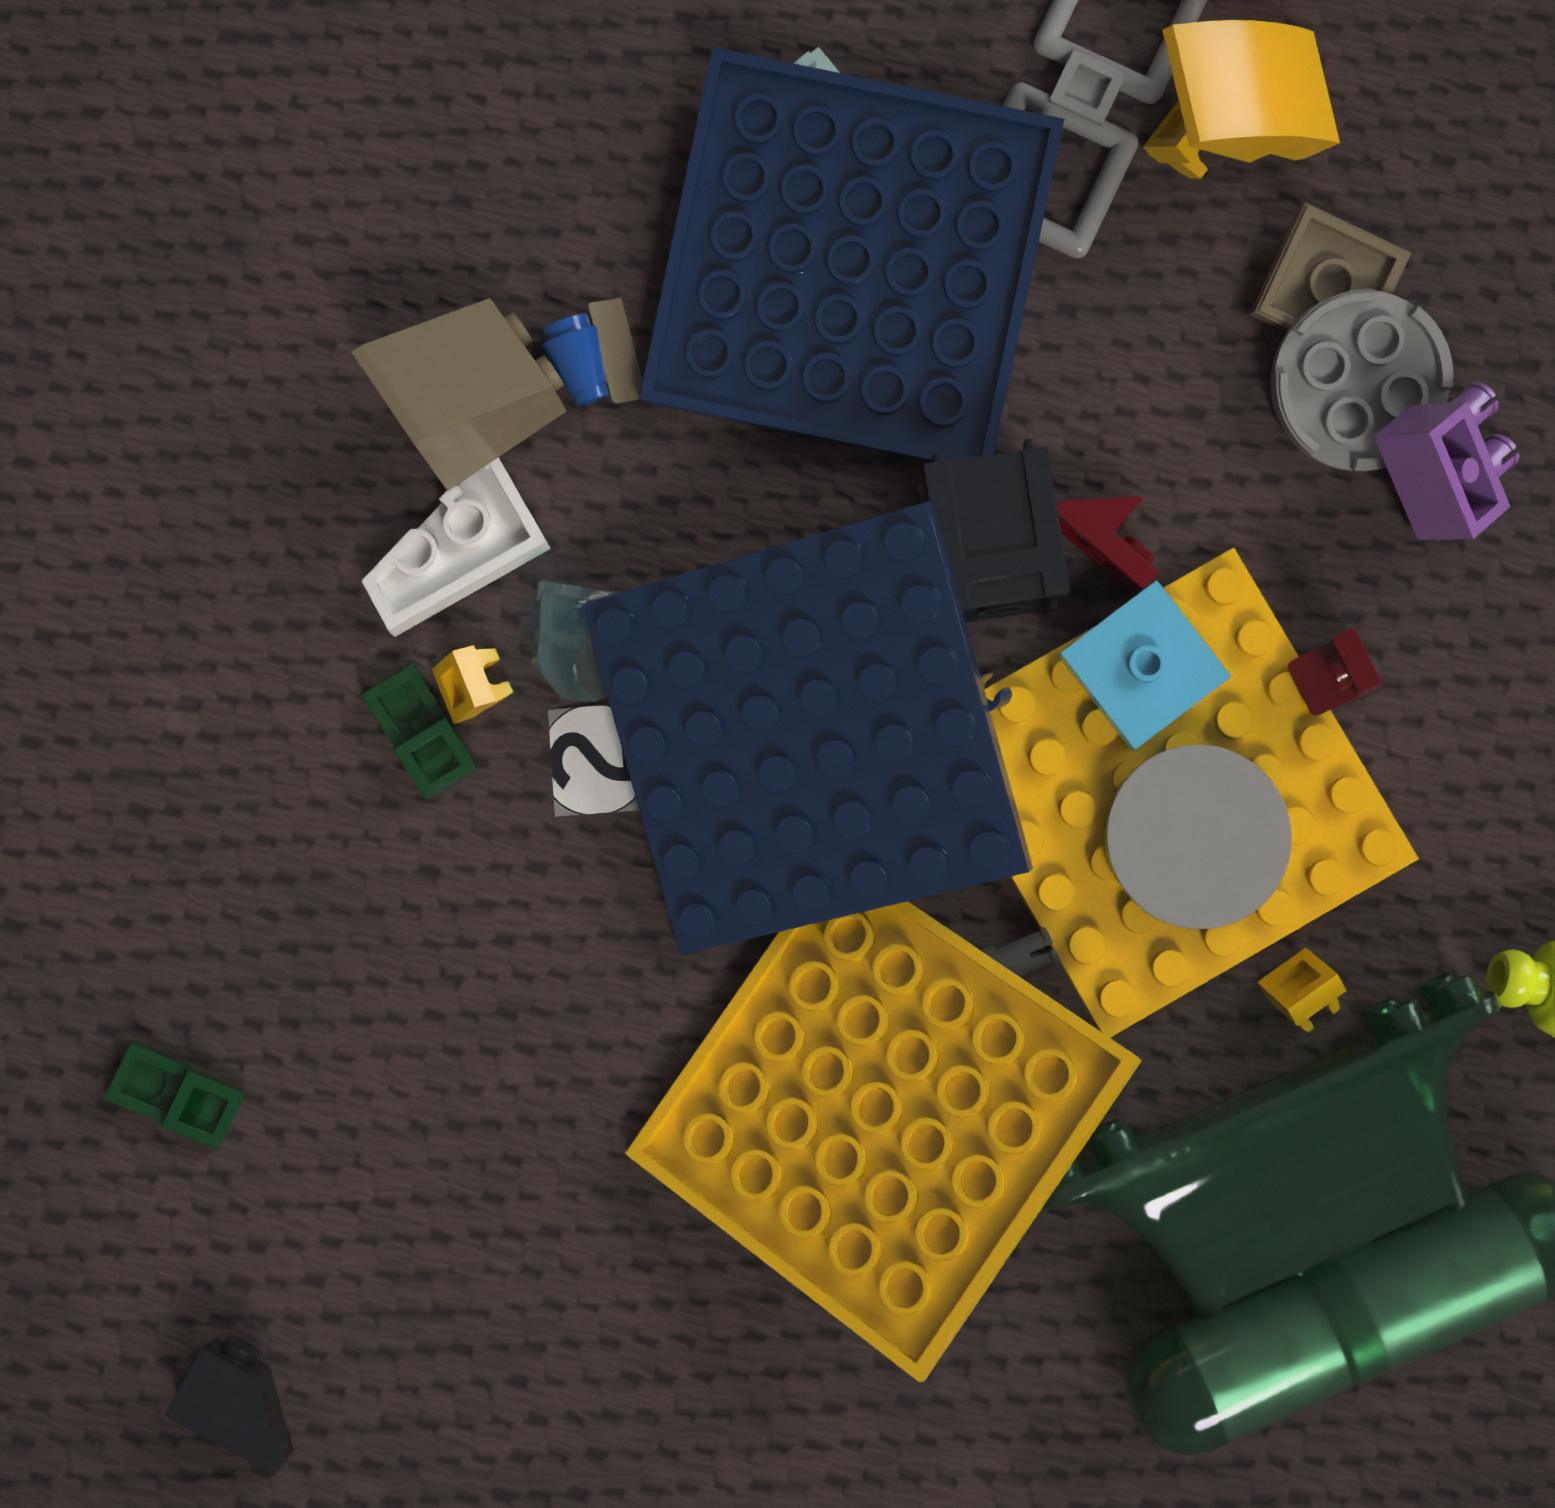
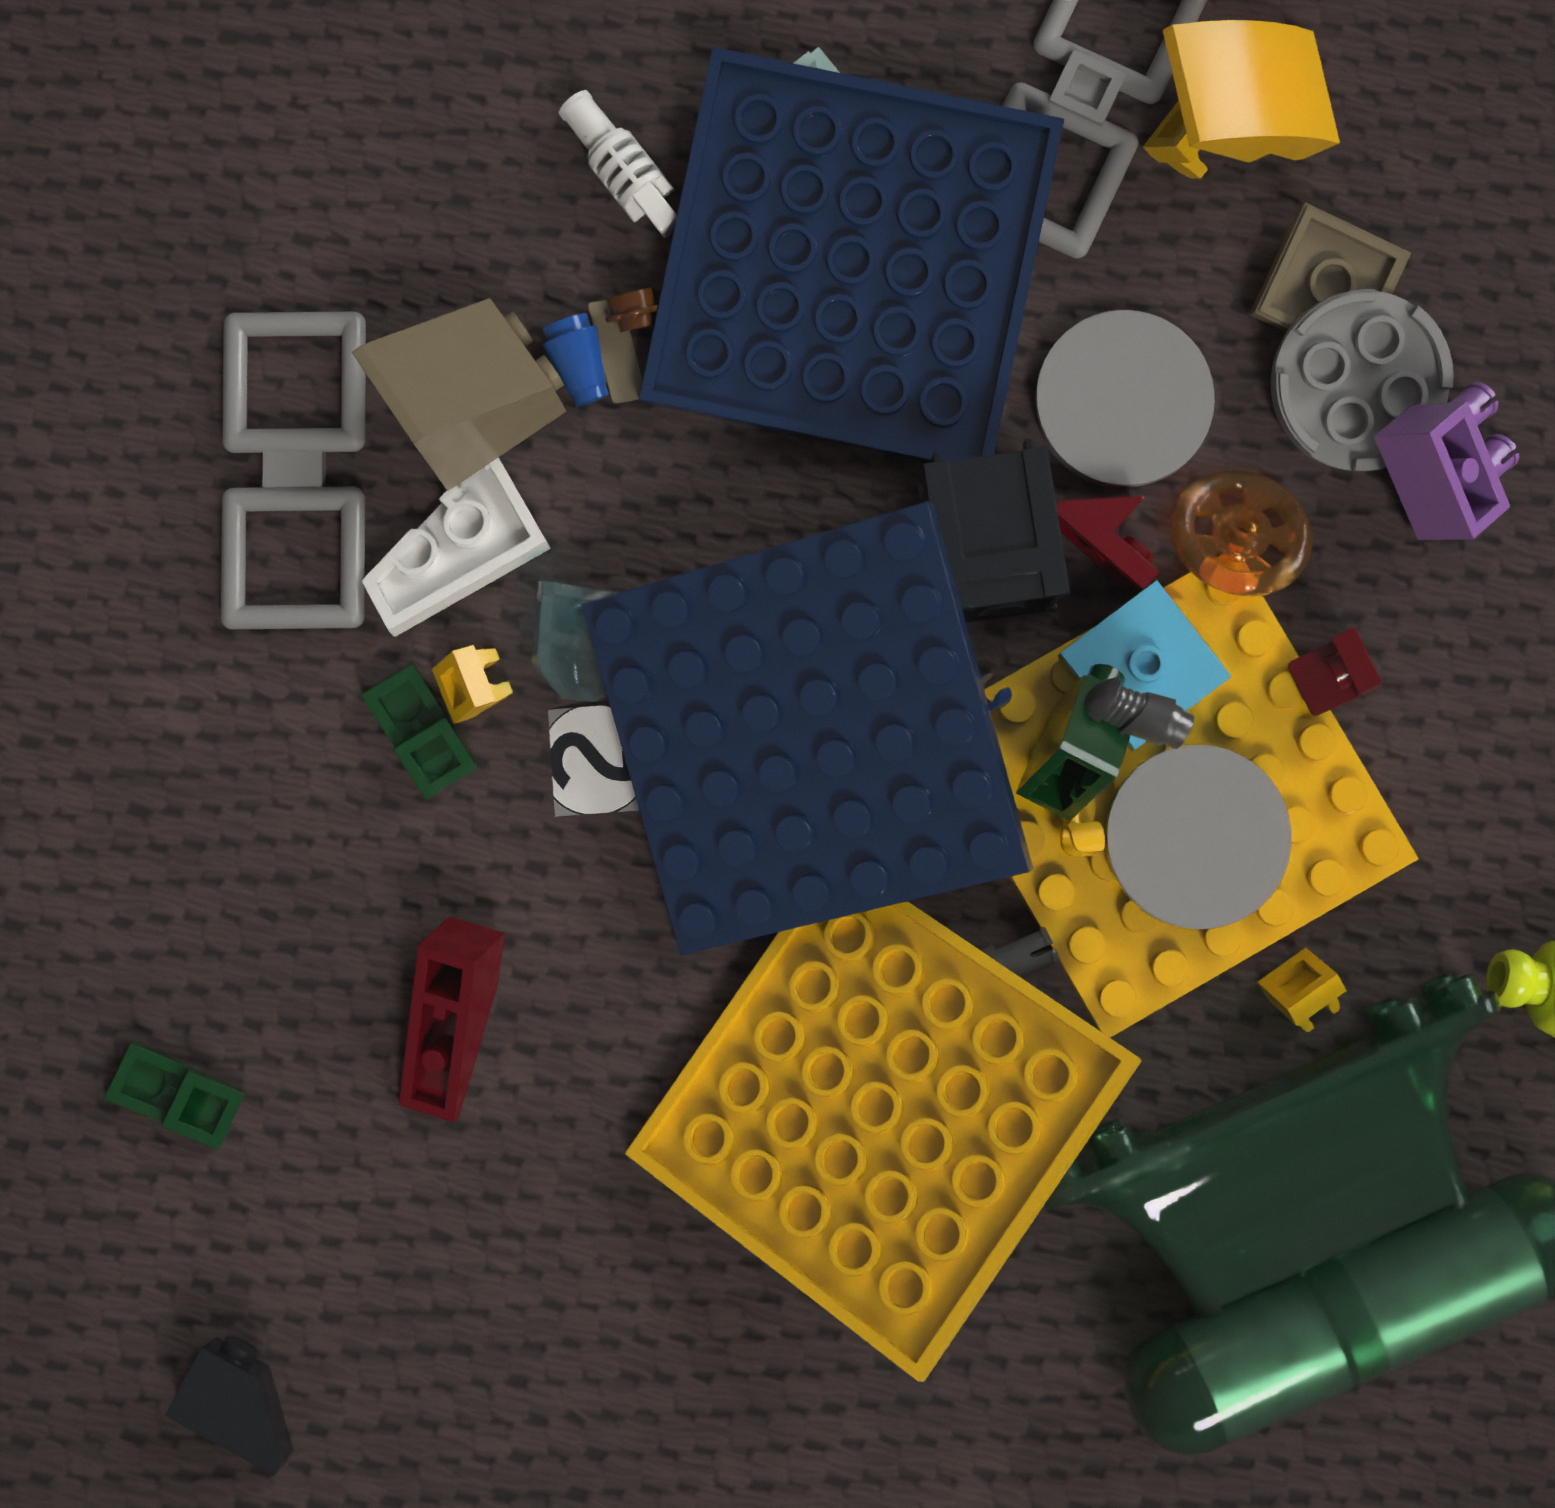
(292, 471): none -> light grey bar
(448, 1015): none -> dark red slope
(621, 163): none -> white hinge
(632, 309): none -> reddish brown plate
(1086, 746): none -> dark green torso
(1124, 399): none -> light grey tile
(1258, 494): none -> clear orange plate

